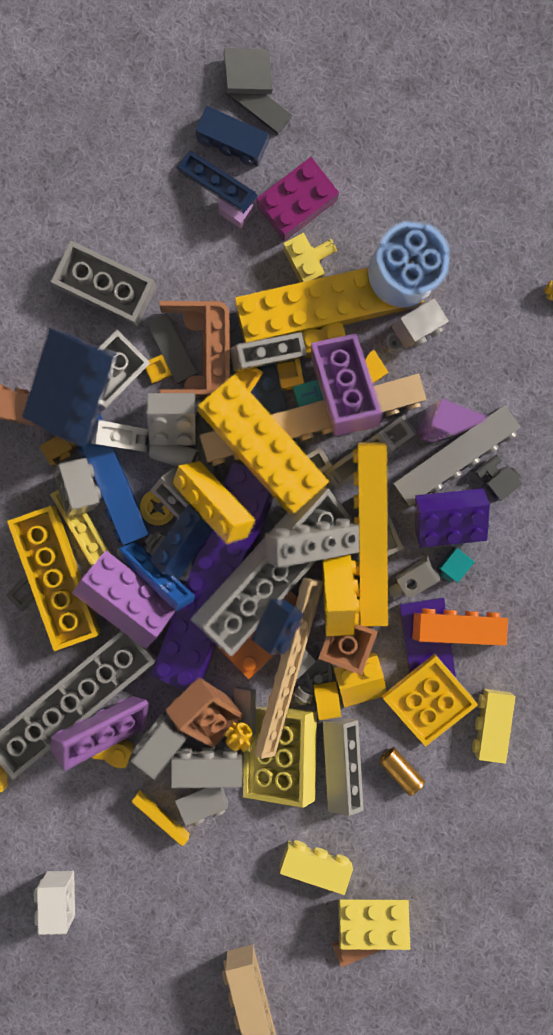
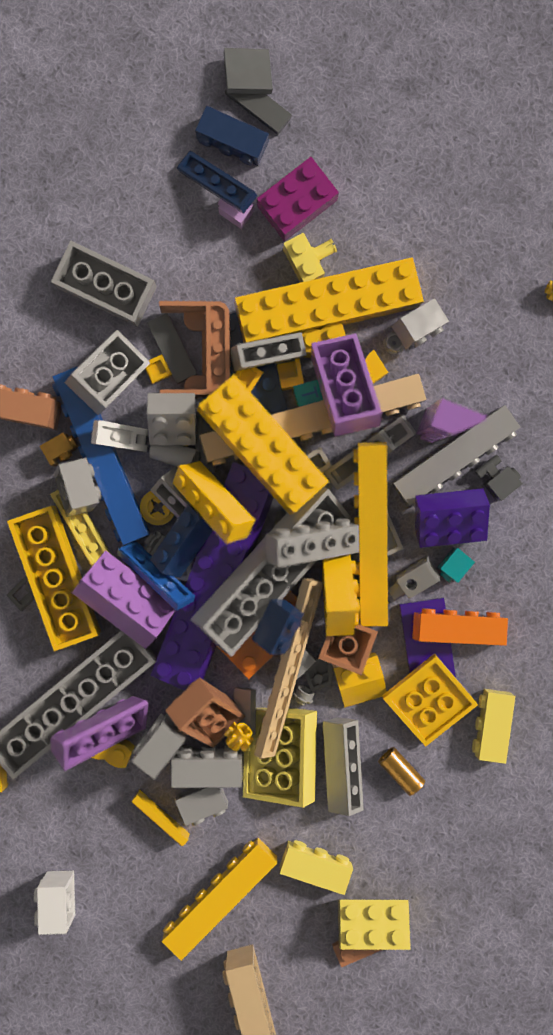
(69, 387): dark blue piece -> none
(219, 898): none -> yellow brick
(327, 700): yellow brick -> none
(403, 283): light blue brick -> none

